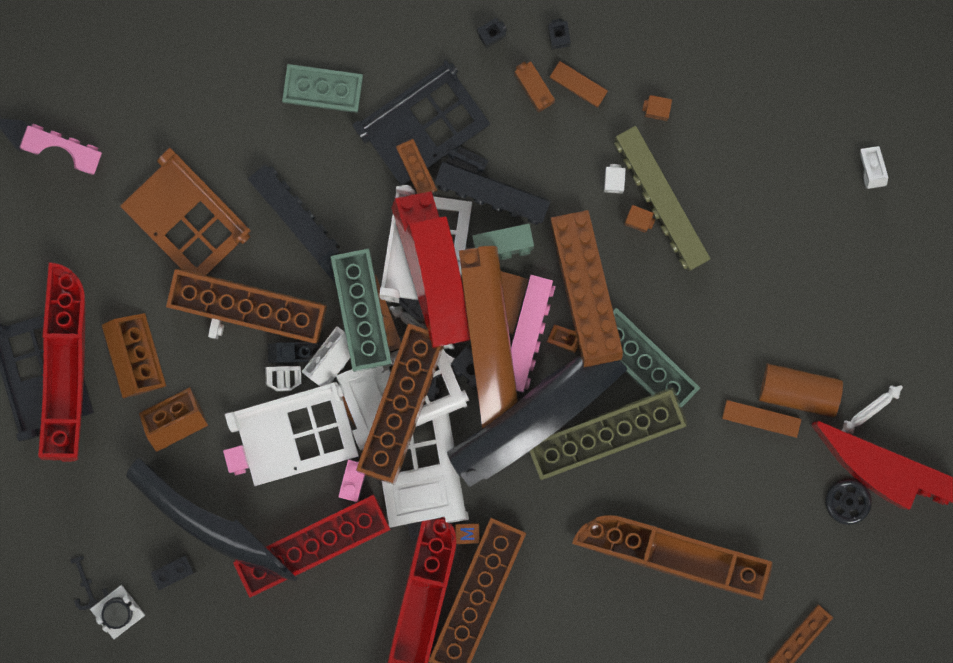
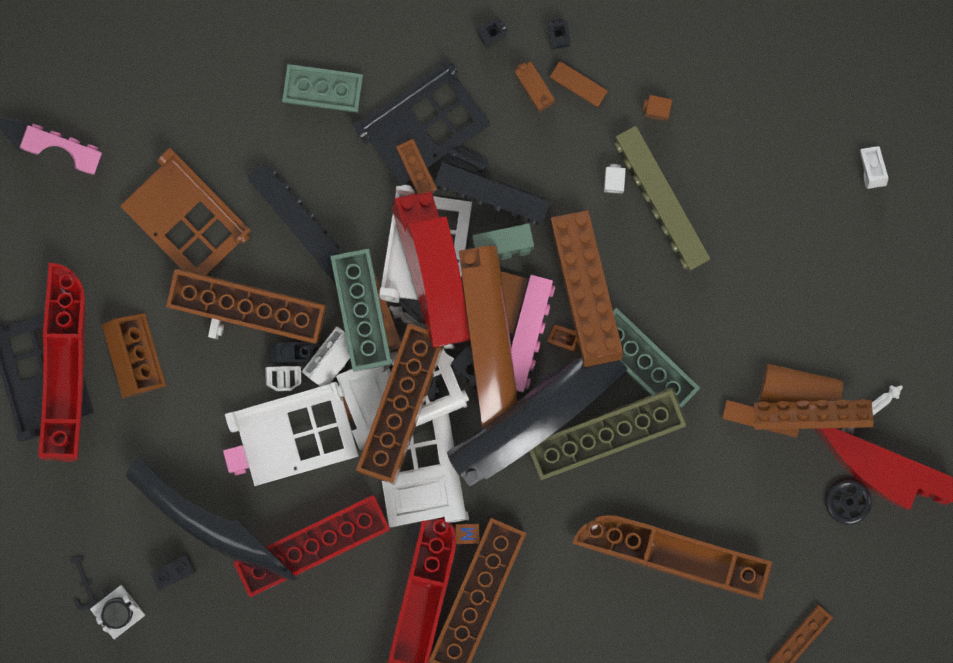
(173, 419): dark orange slope -> none
(352, 482): bright pink brick -> none
(639, 219): dark orange brick -> none
(813, 414): none -> dark orange plate

